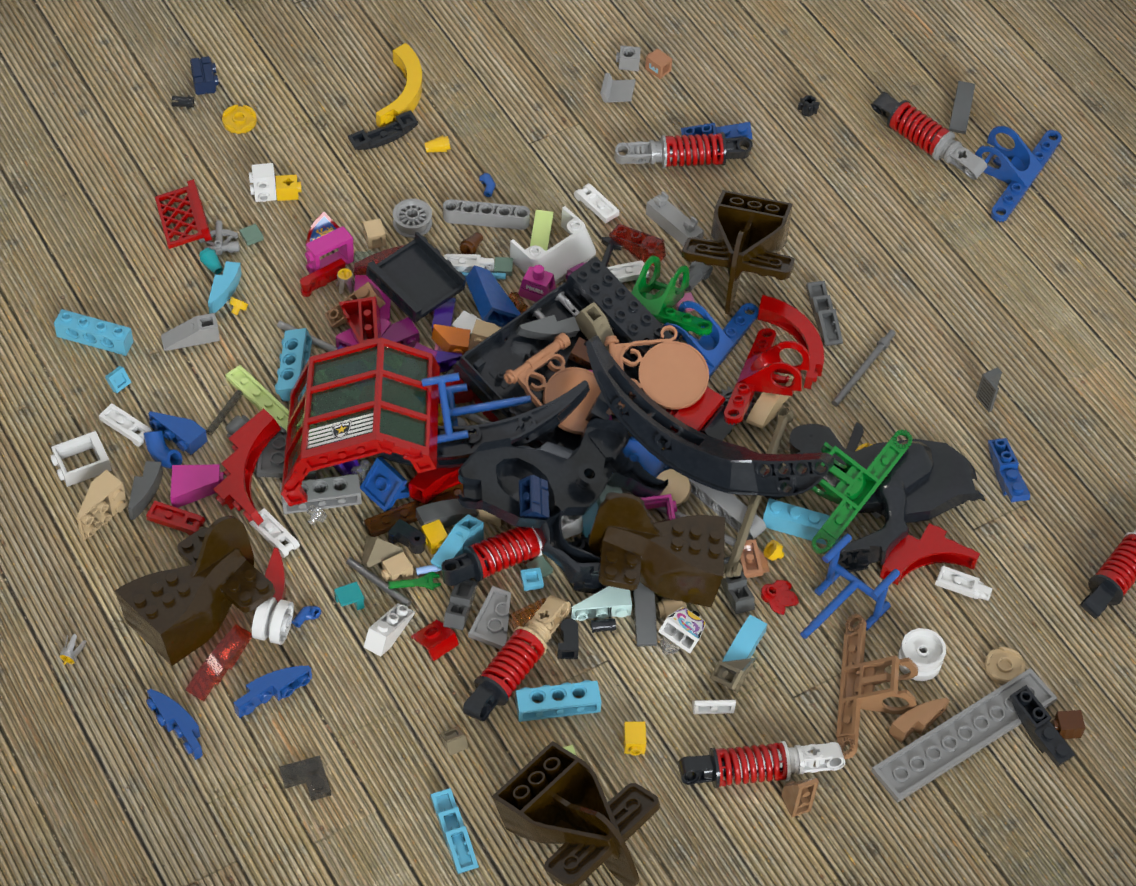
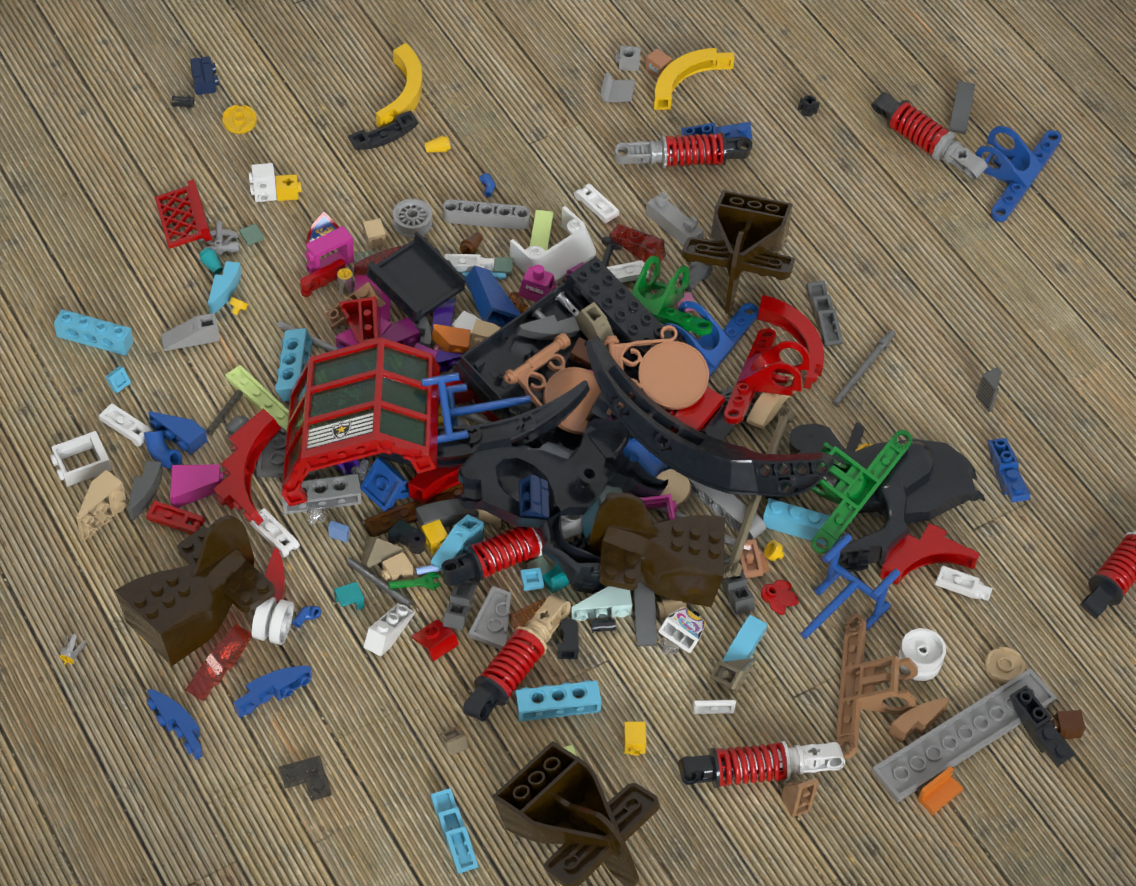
(339, 531): none -> medium blue tile
(424, 332): none -> dark grey slope
(555, 579): none -> teal panel
(684, 67): none -> yellow arch
(939, 791): none -> orange panel

